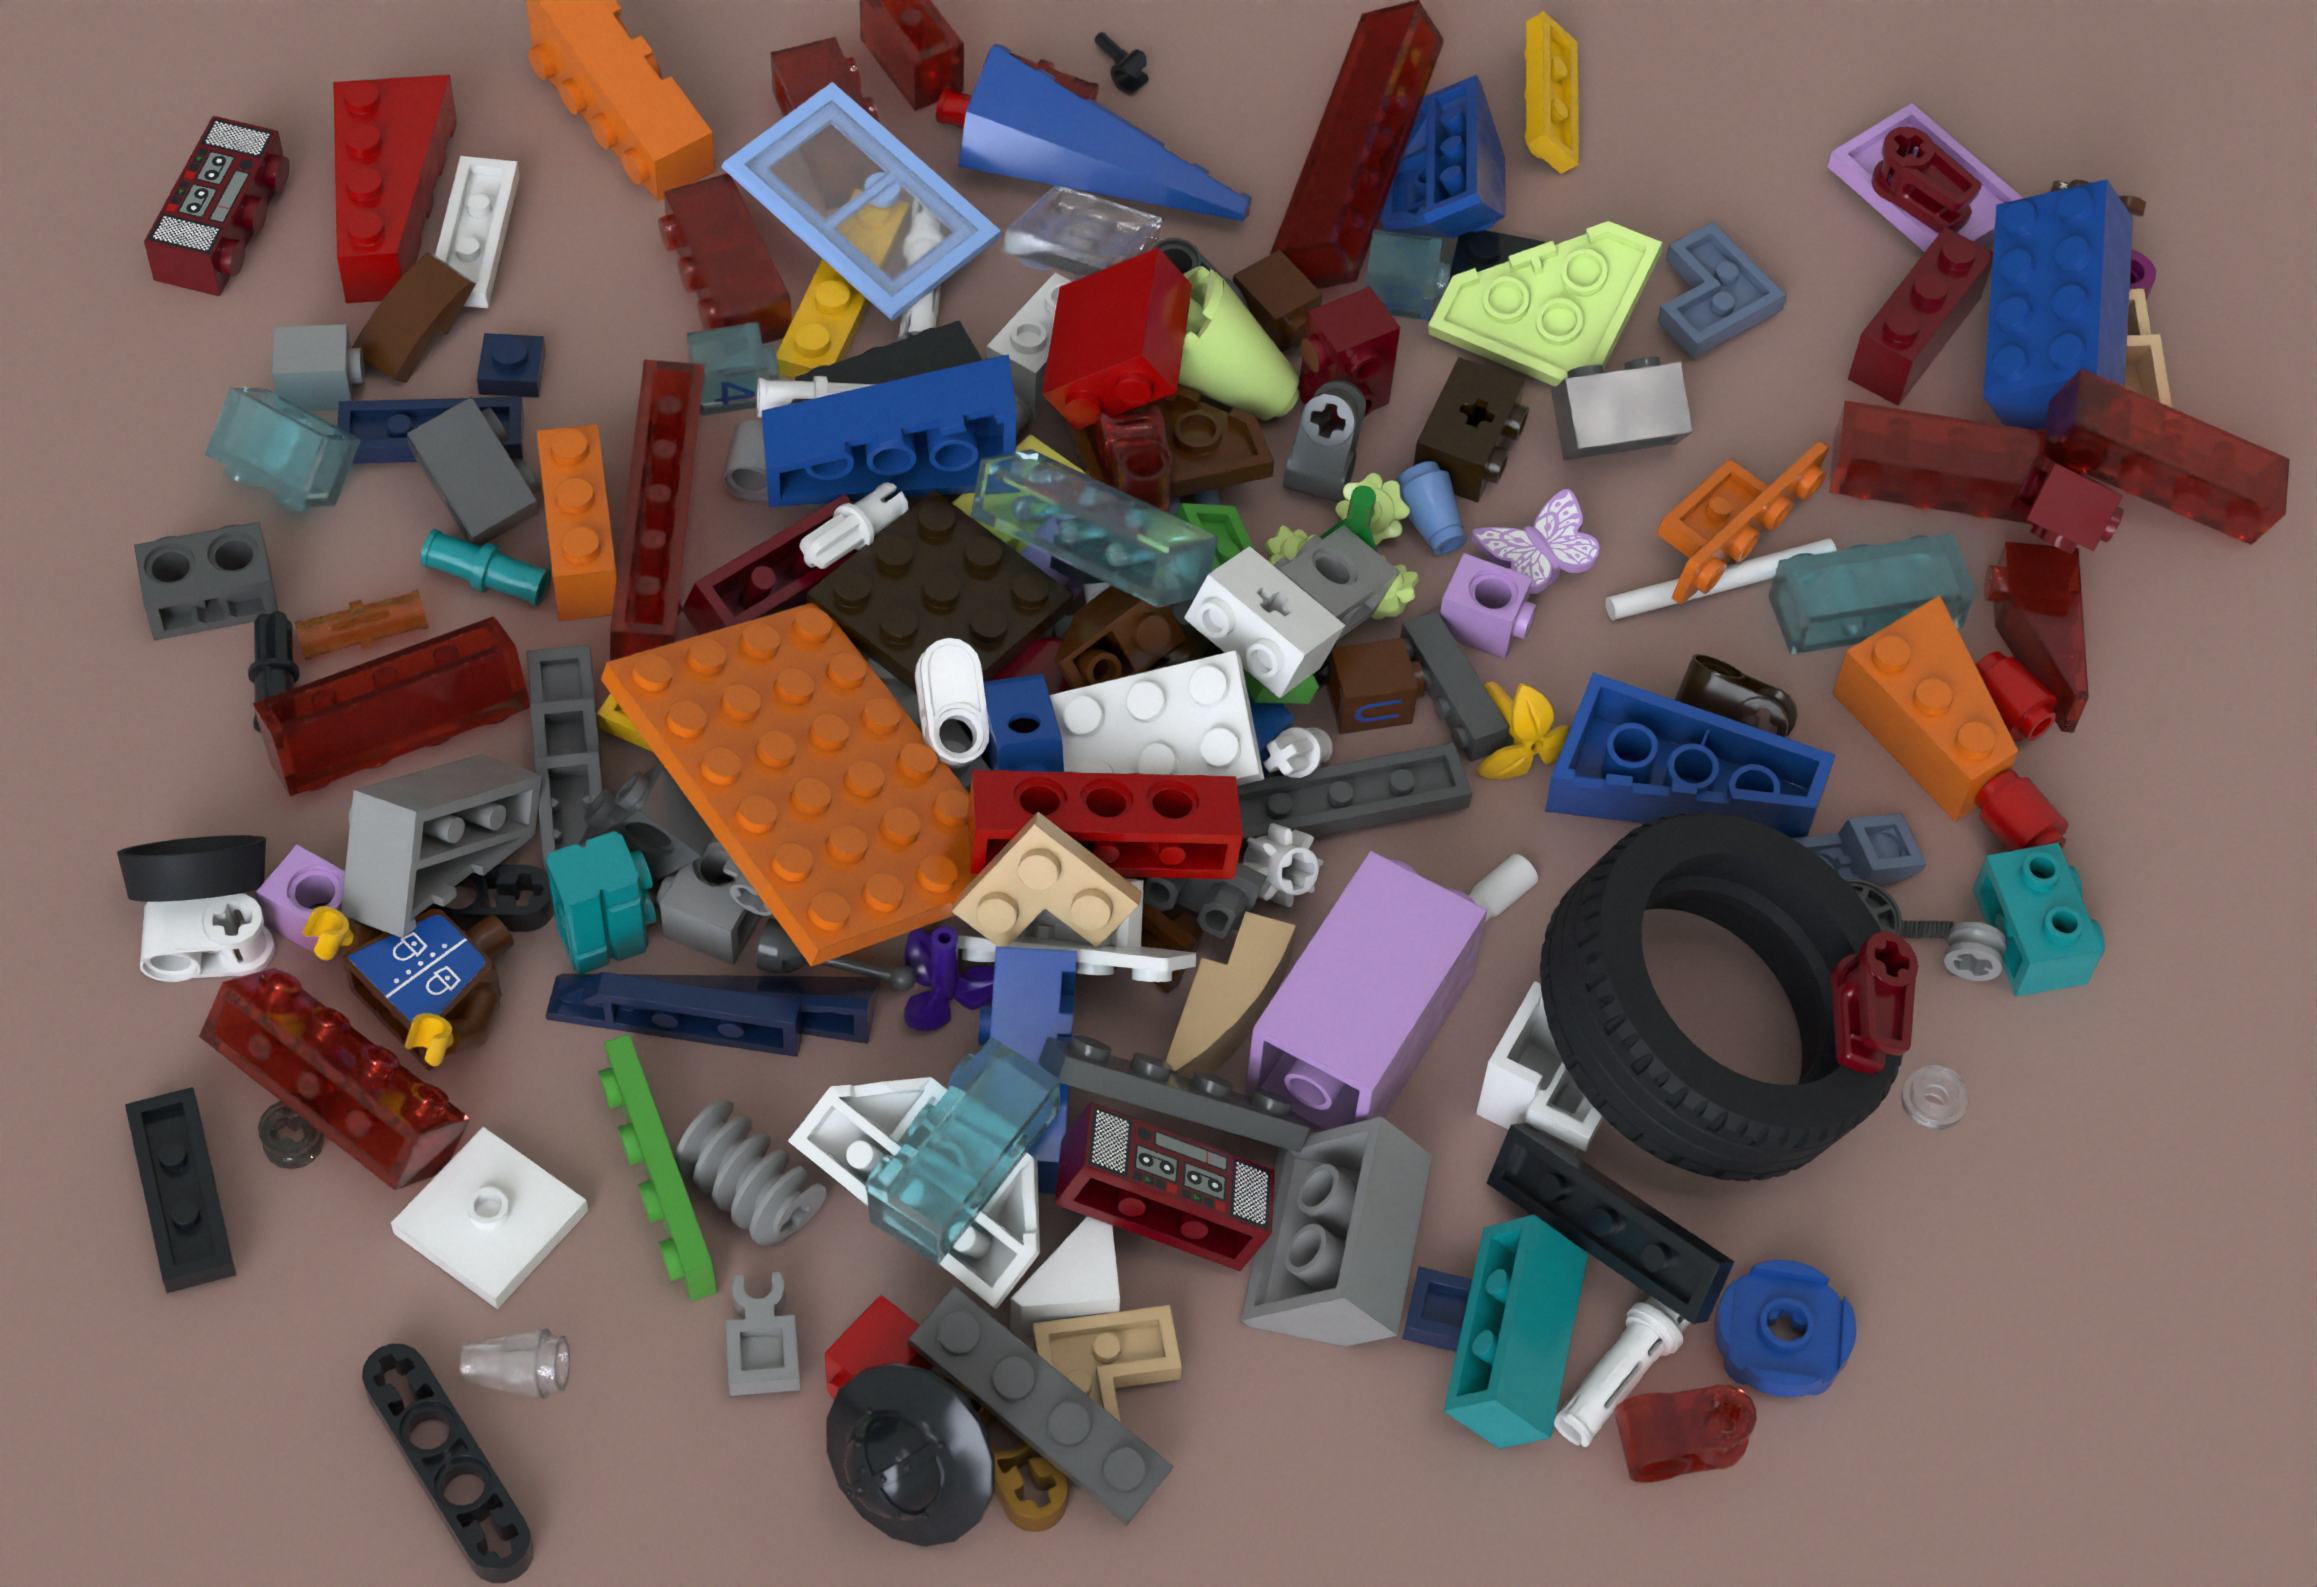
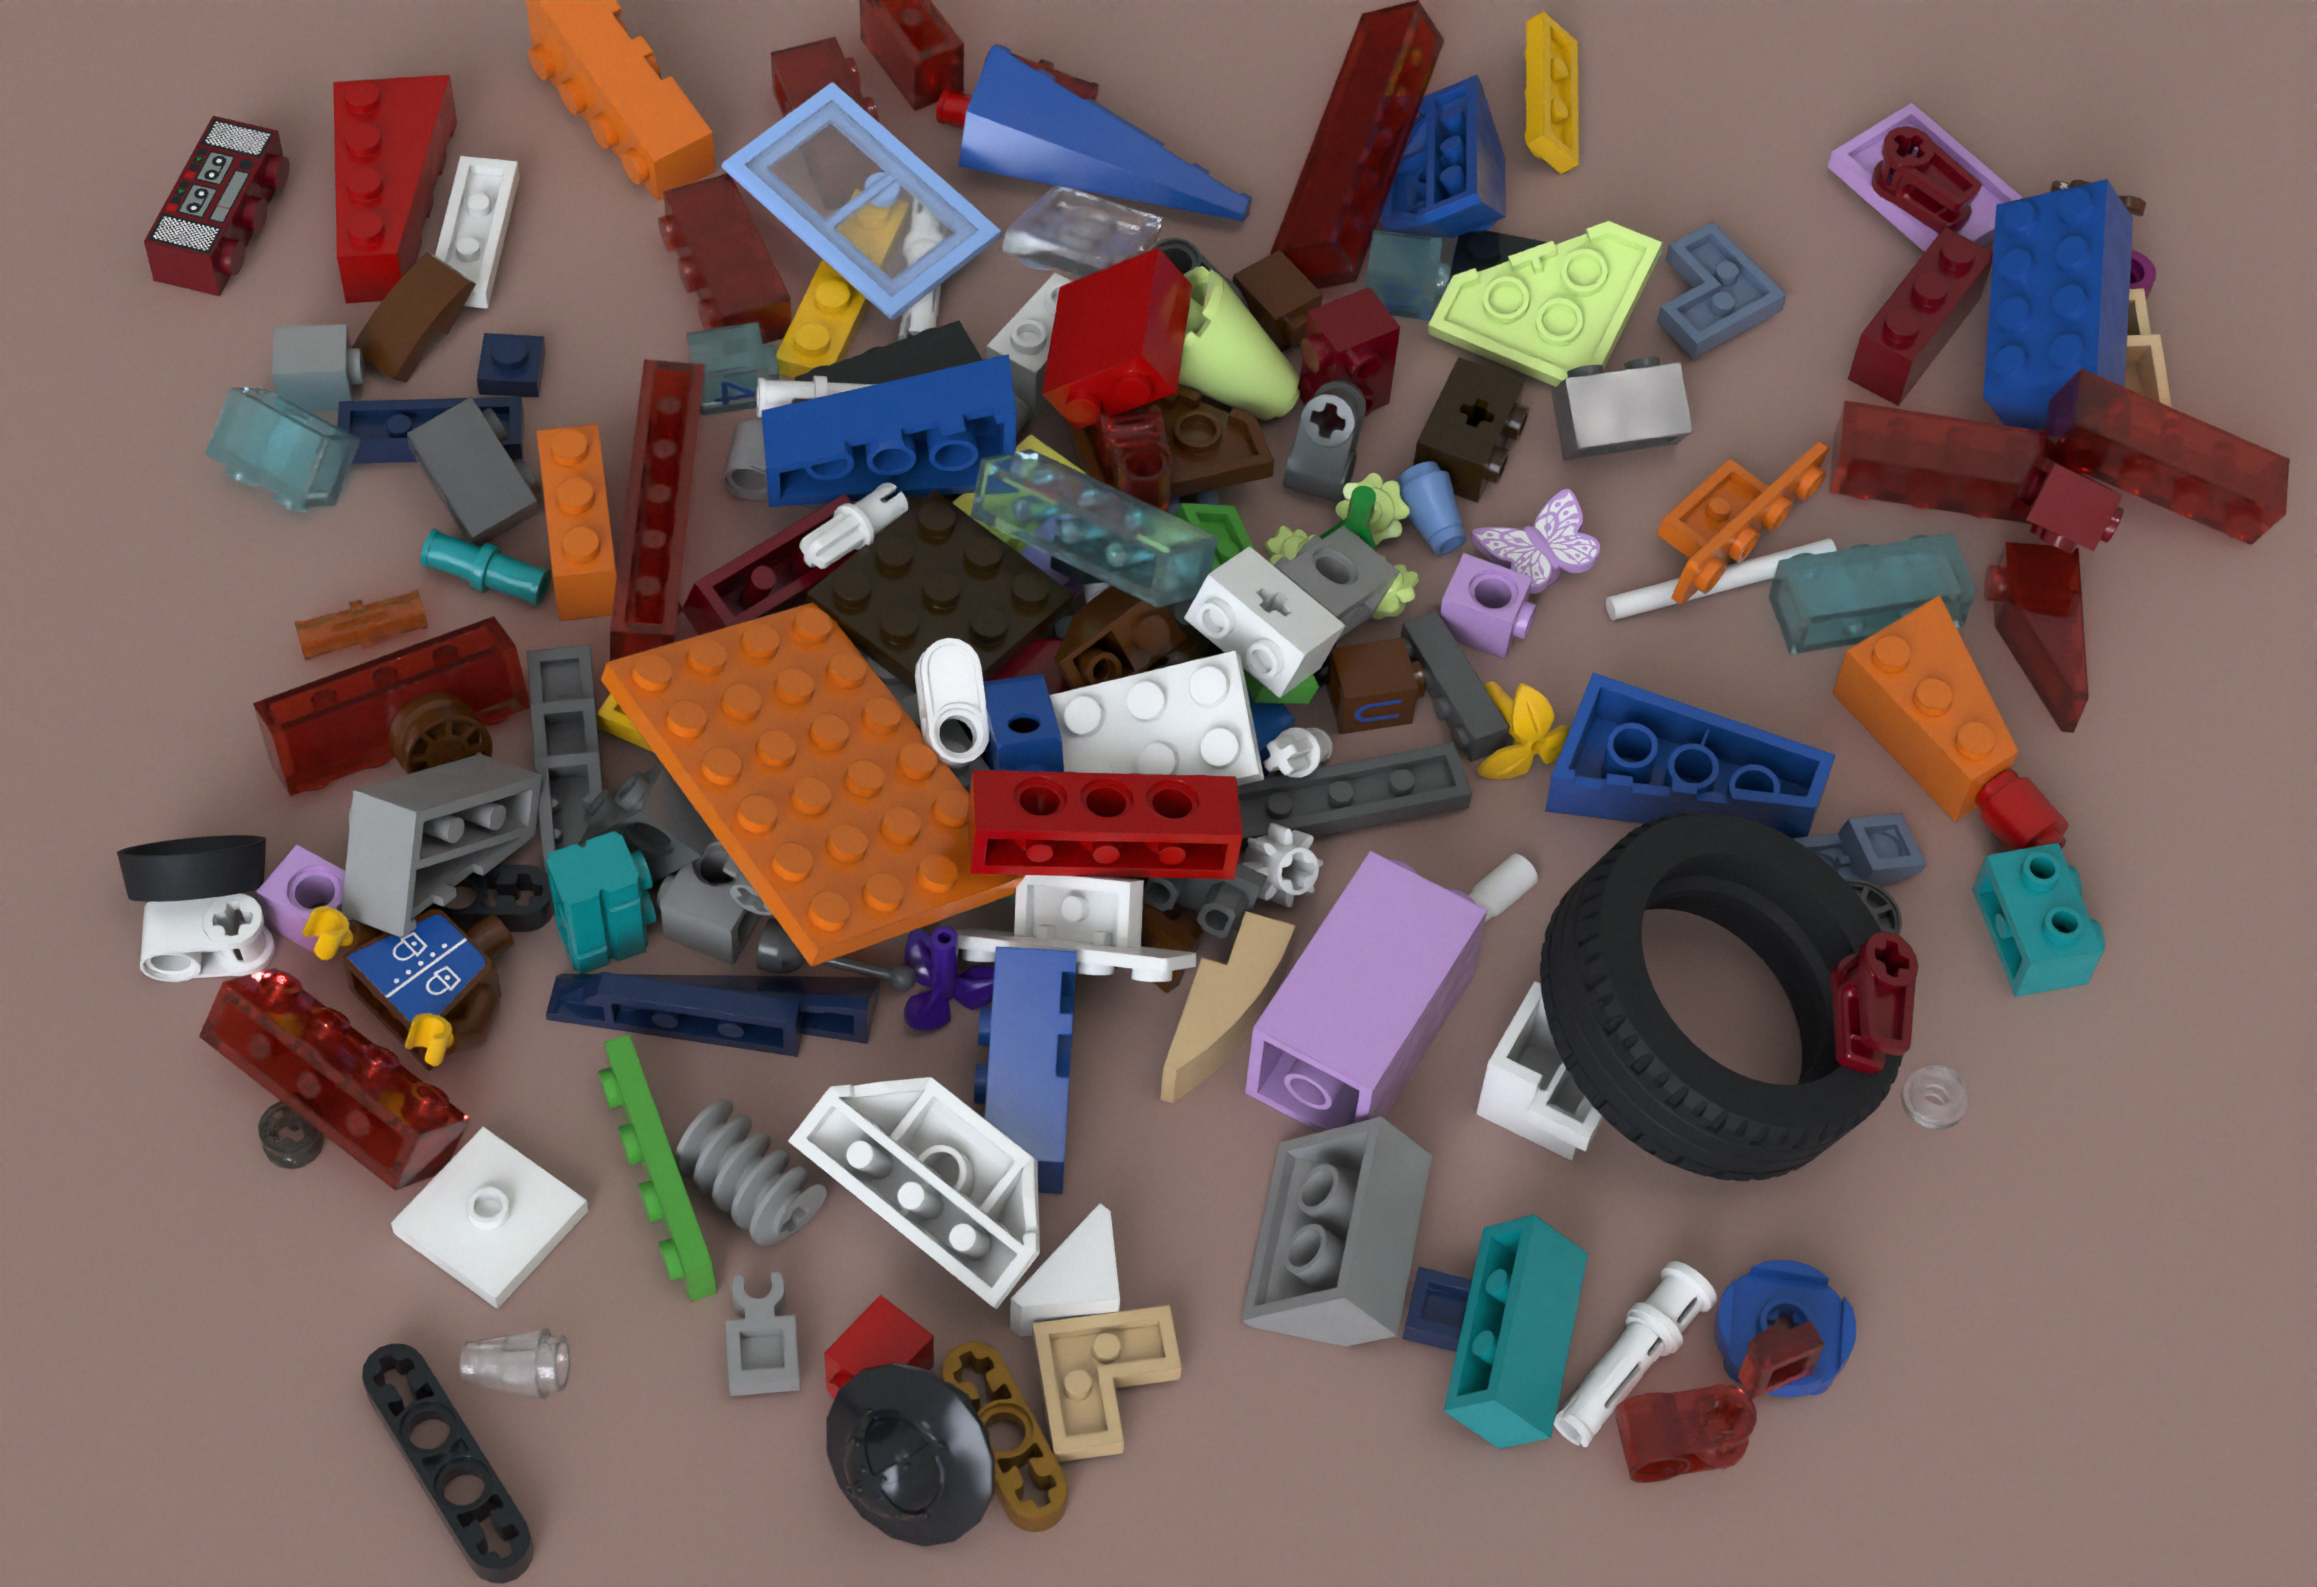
(180, 1190): black plate -> none
(205, 580): dark grey brick -> none
(273, 650): black axle -> none
(436, 732): none -> reddish brown wheel
(962, 1149): clear light blue brick -> none
(1040, 1405): dark grey plate -> none
(1048, 872): tan plate -> none
(1128, 66): black hand -> none
(1151, 1085): dark grey plate -> none
(1165, 1187): dark red brick -> none
(1610, 1223): black plate -> none
(1734, 695): dark brown piece -> none
(1780, 1358): none -> clear red plate
(1926, 927): flat silver leg -> none
(1975, 951): light grey bush -> none
(2018, 695): red brick -> none

